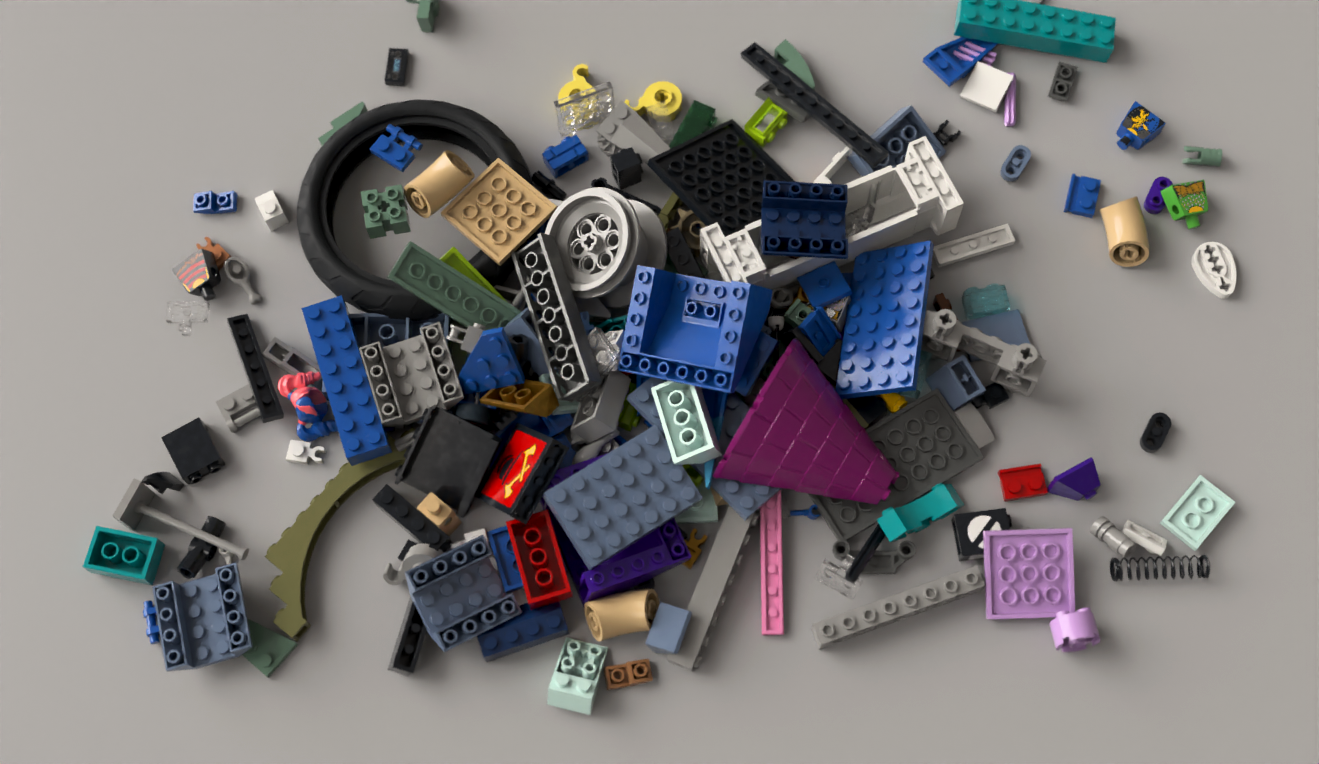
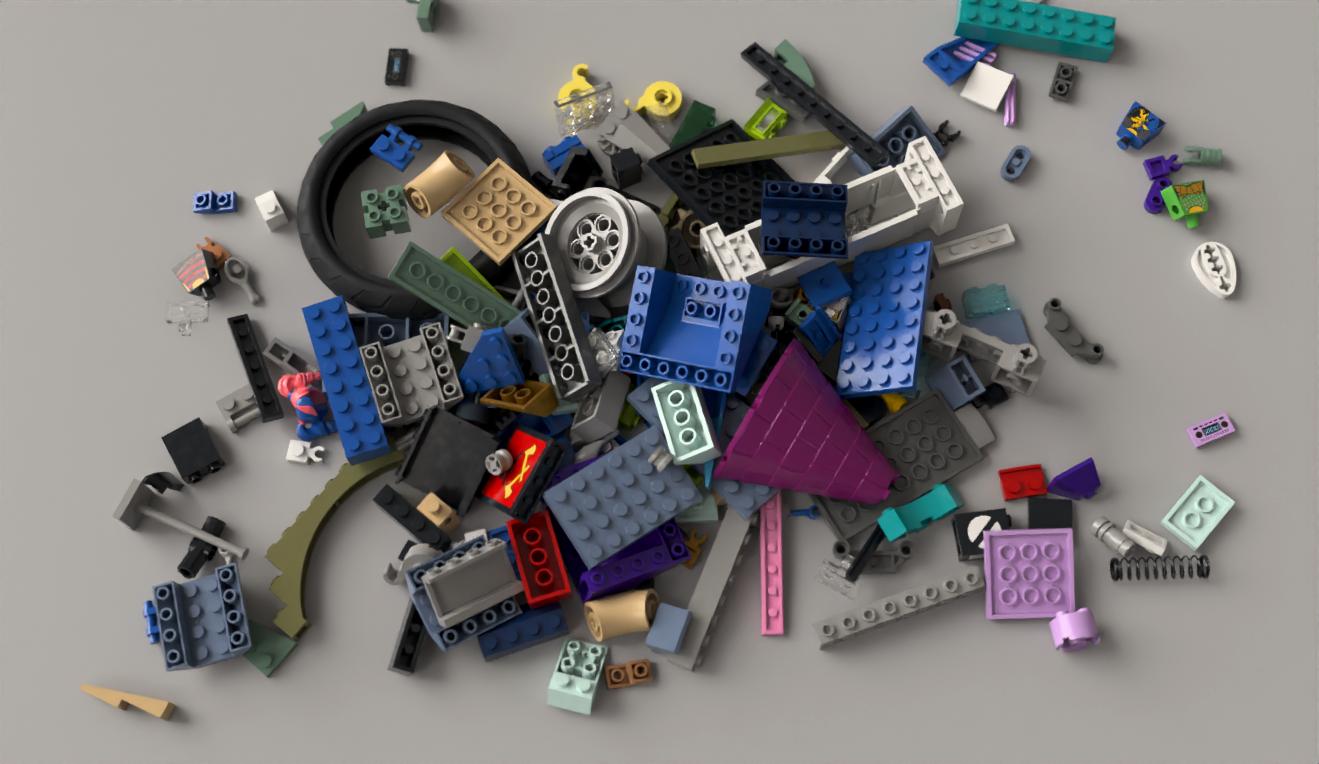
(121, 700): none -> tan slope
(124, 555): teal brick -> none
(471, 583): none -> light grey panel
(499, 462): none -> light grey wheel
(575, 172): none -> black panel
(660, 458): none -> light grey wheel
(765, 149): none -> olive tile
(1049, 513): none -> black tile
(1068, 335): none -> dark grey plate
(1082, 196): blue plate -> none
(1126, 233): tan brick -> none
(1155, 434): black plate -> none
(1160, 167): none -> dark purple plate
(1210, 430): none -> lavender tile

